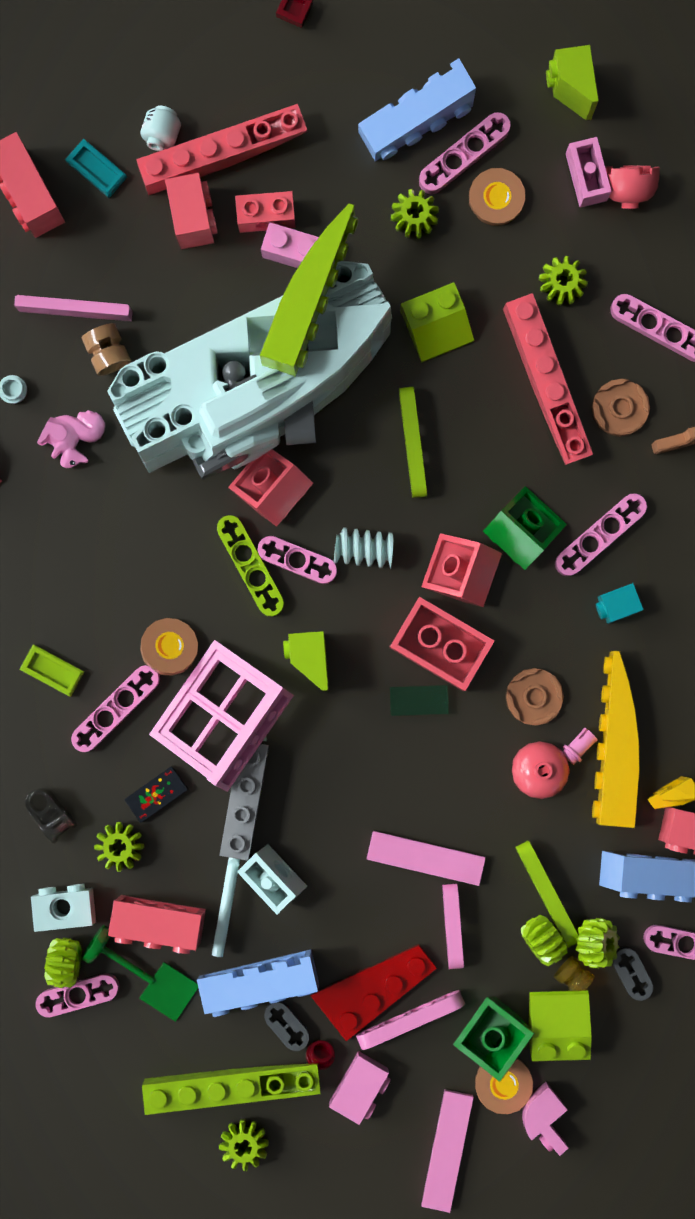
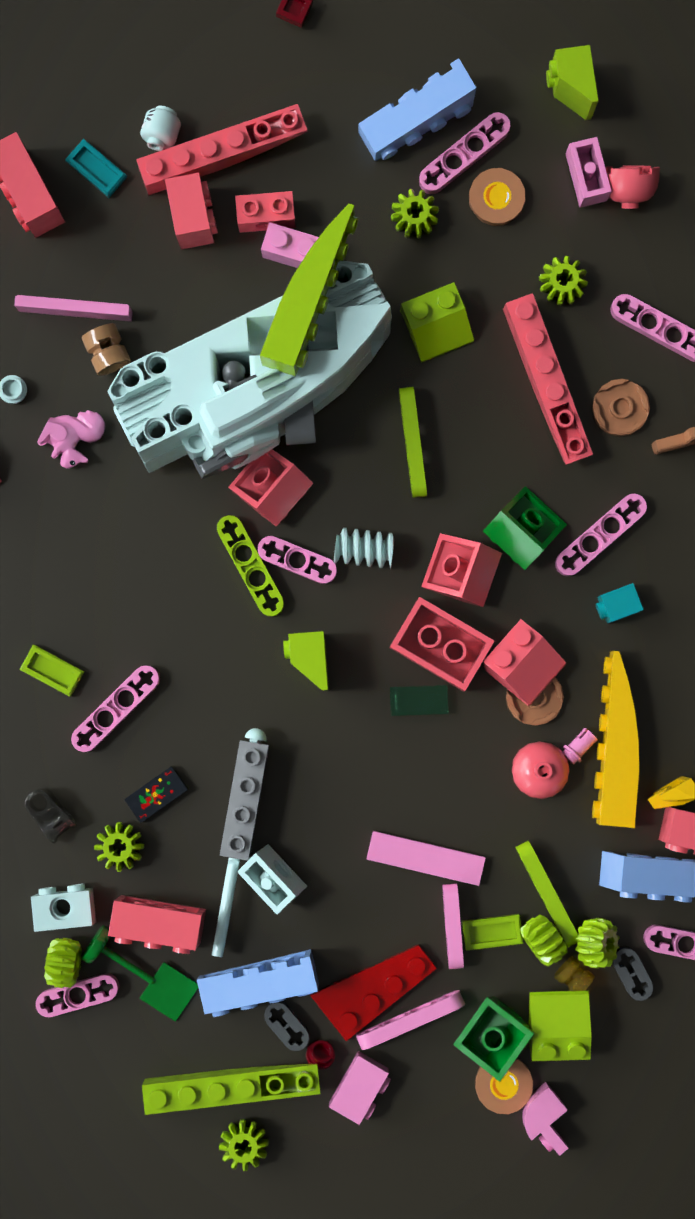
(169, 646): nougat tile -> none
(249, 735): bright pink window -> none
(447, 1150): bright pink tile -> none
(492, 932): none -> lime tile
(524, 662): none -> coral slope

